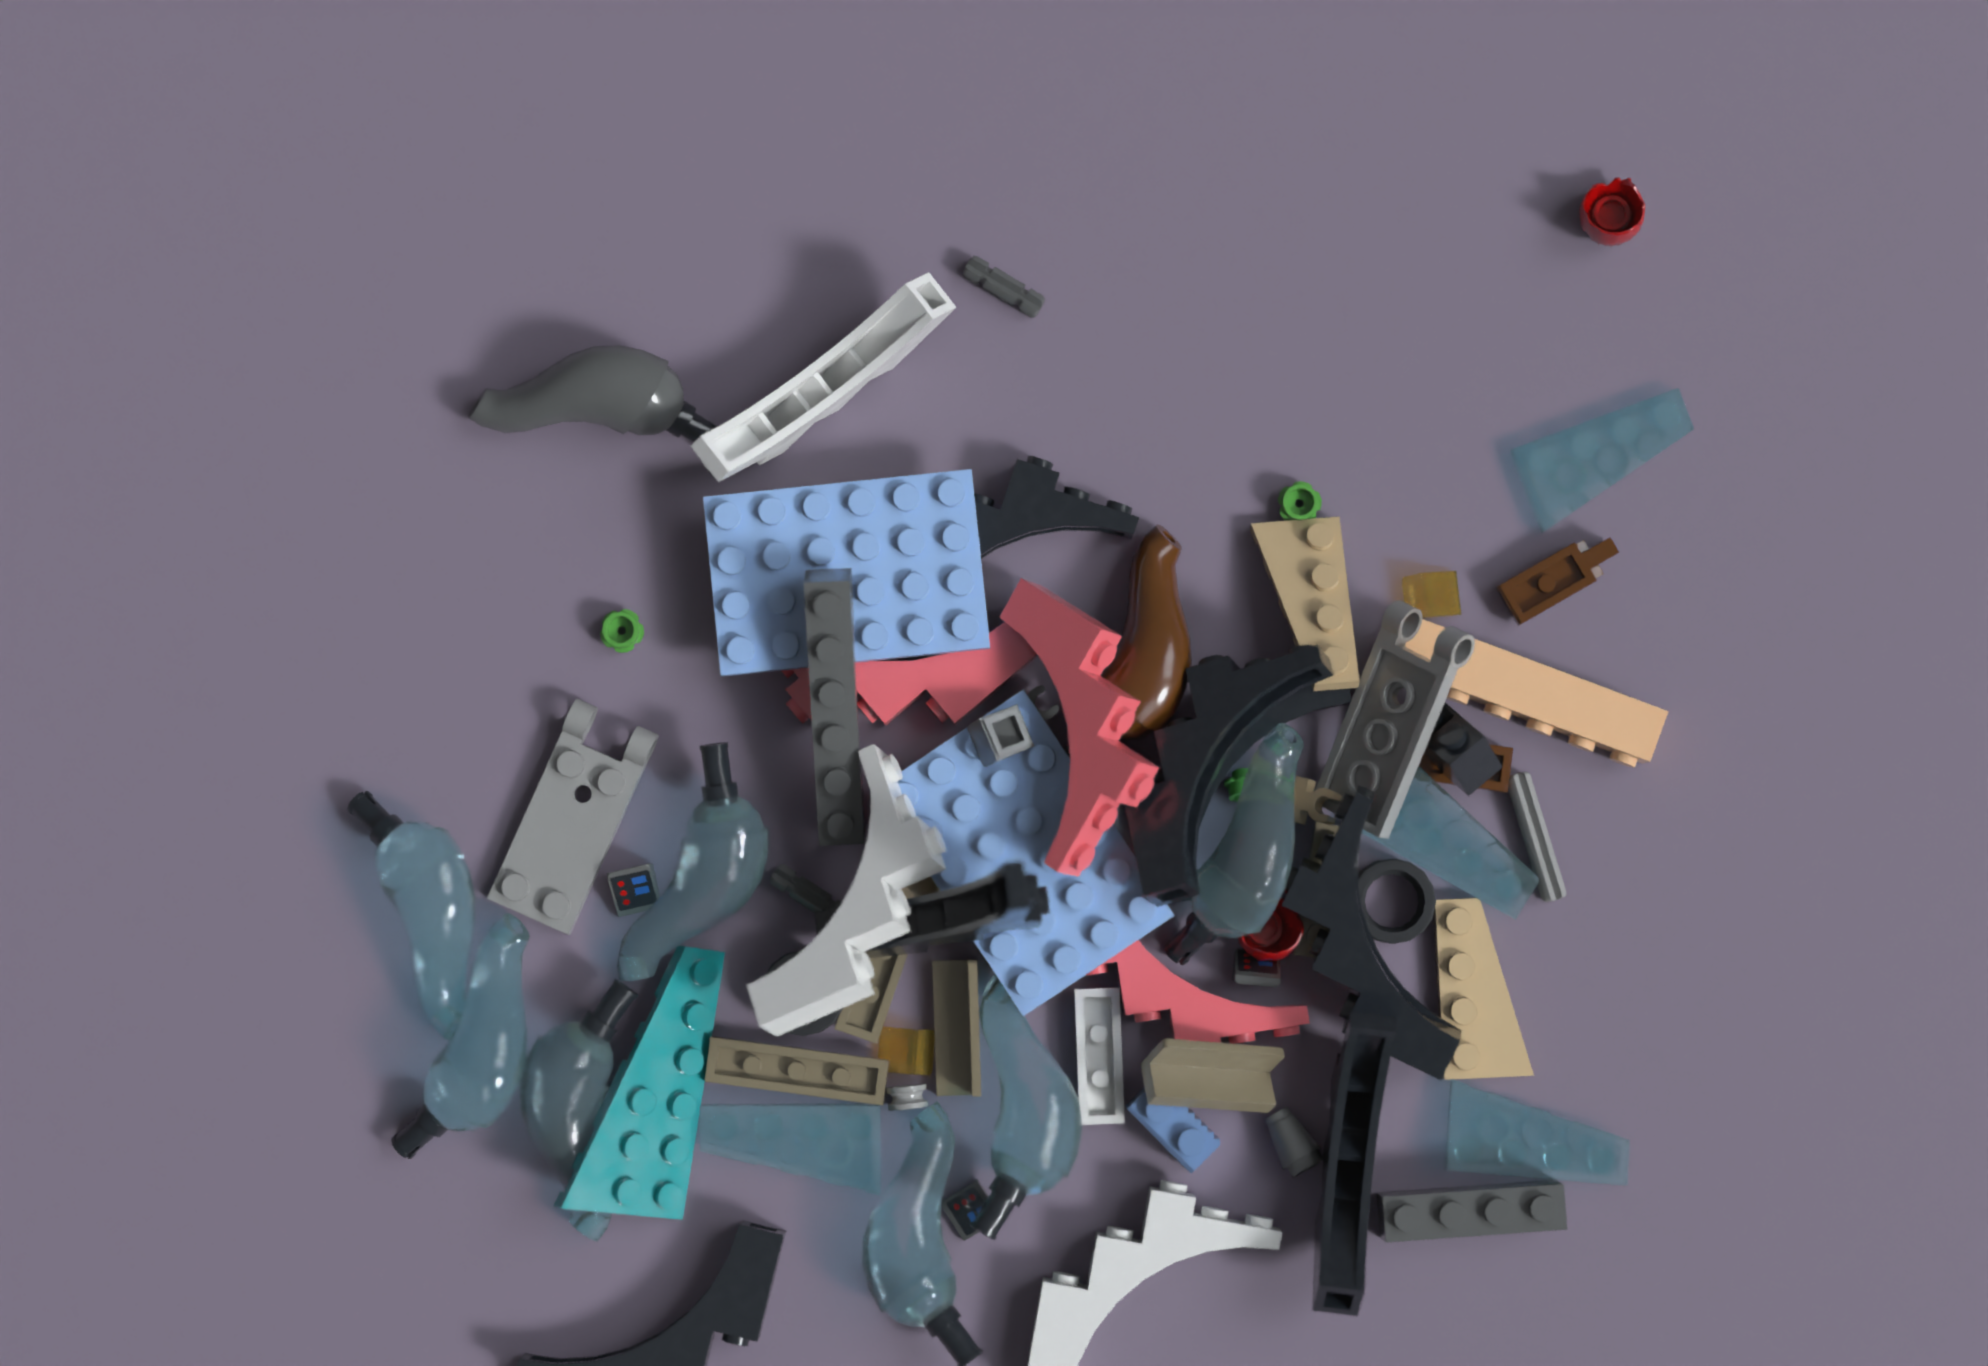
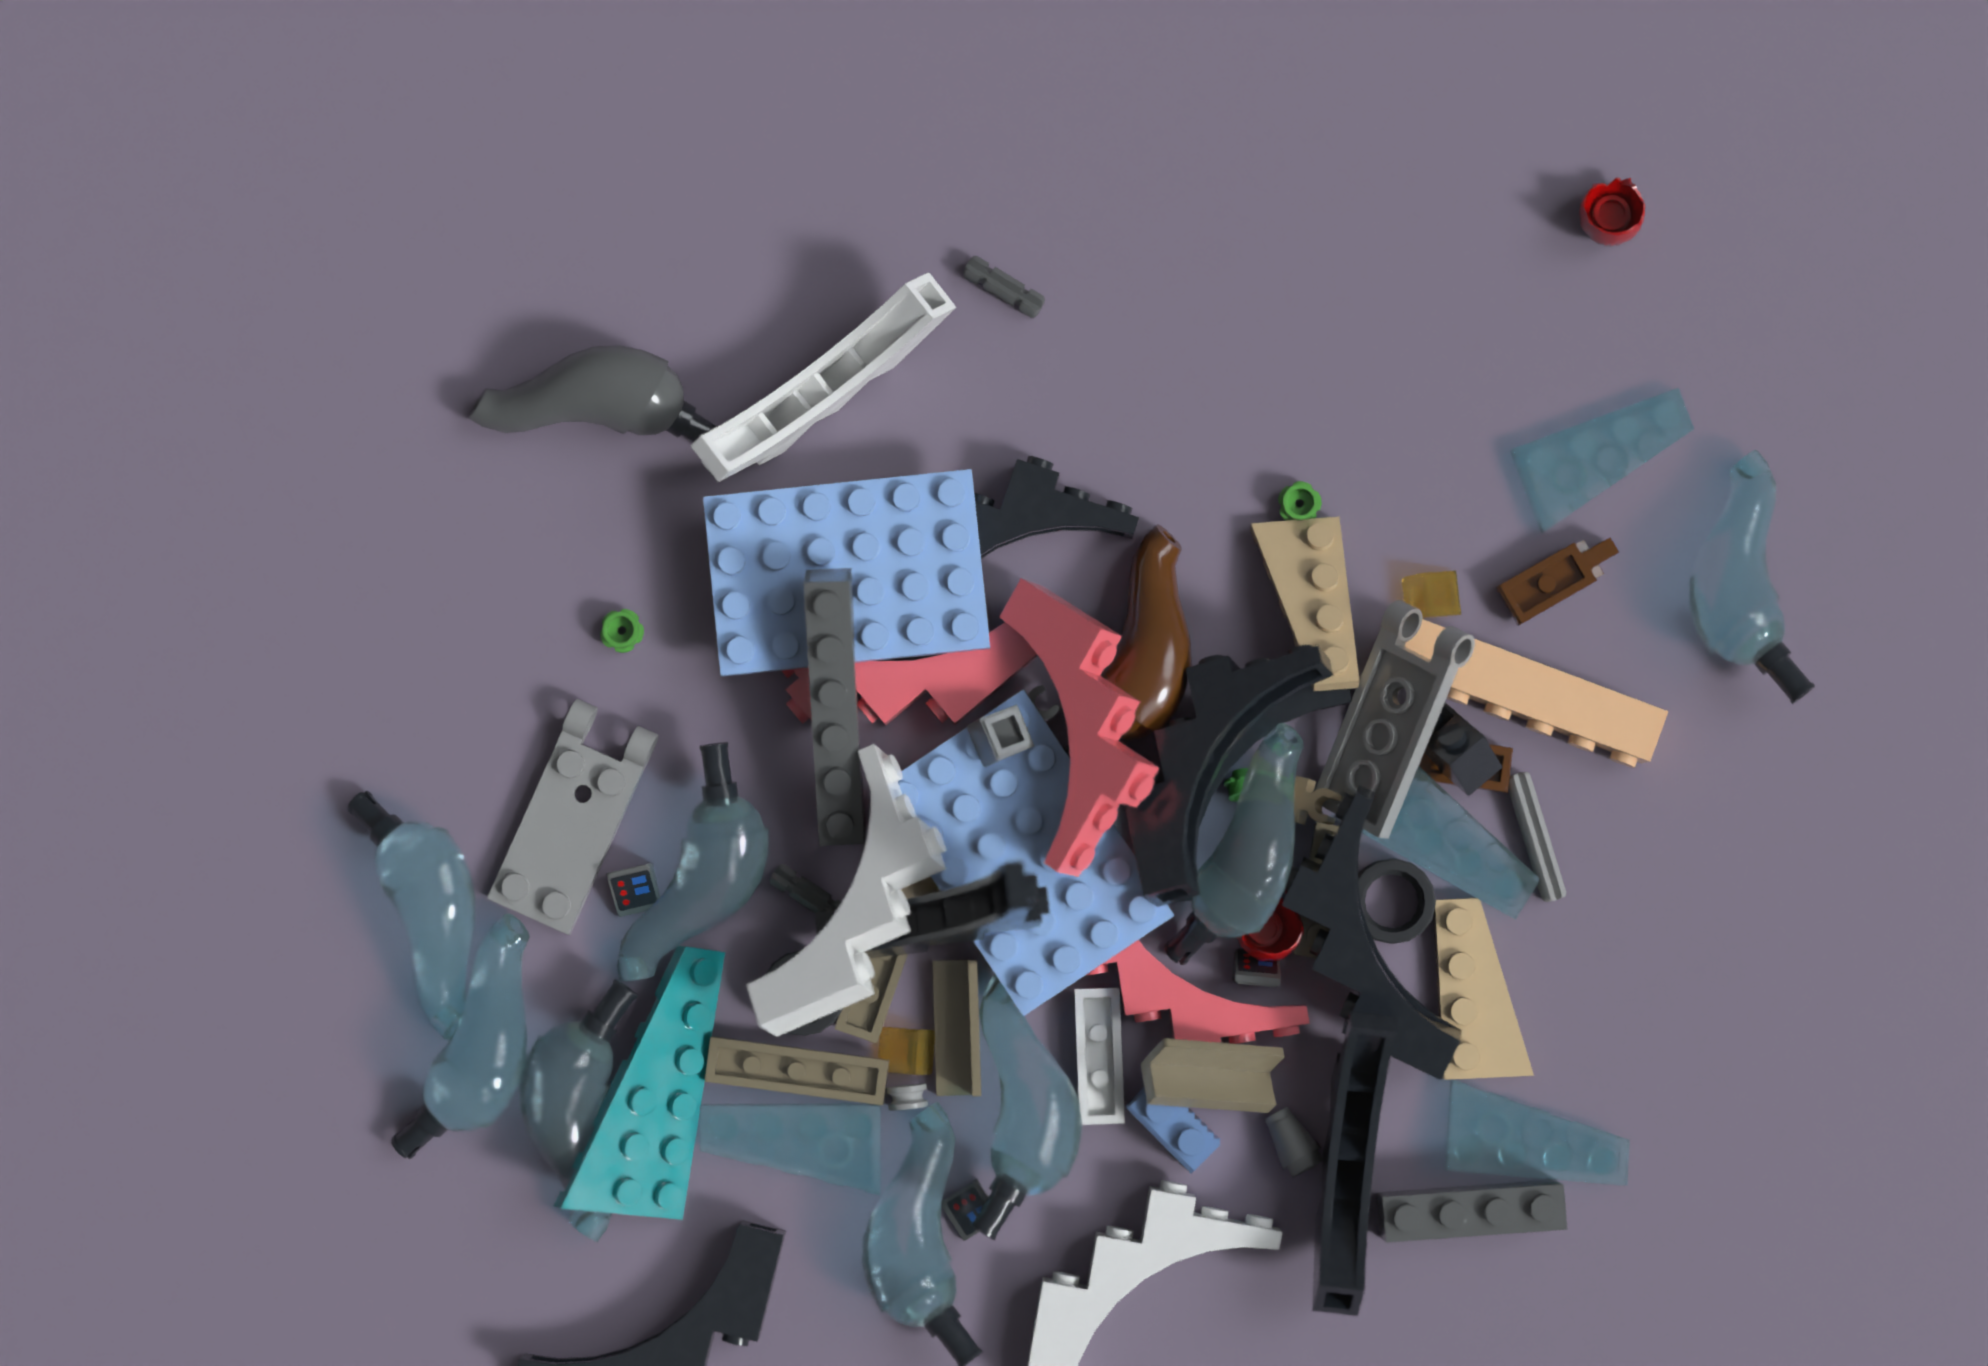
(1731, 585): none -> clear light blue animal

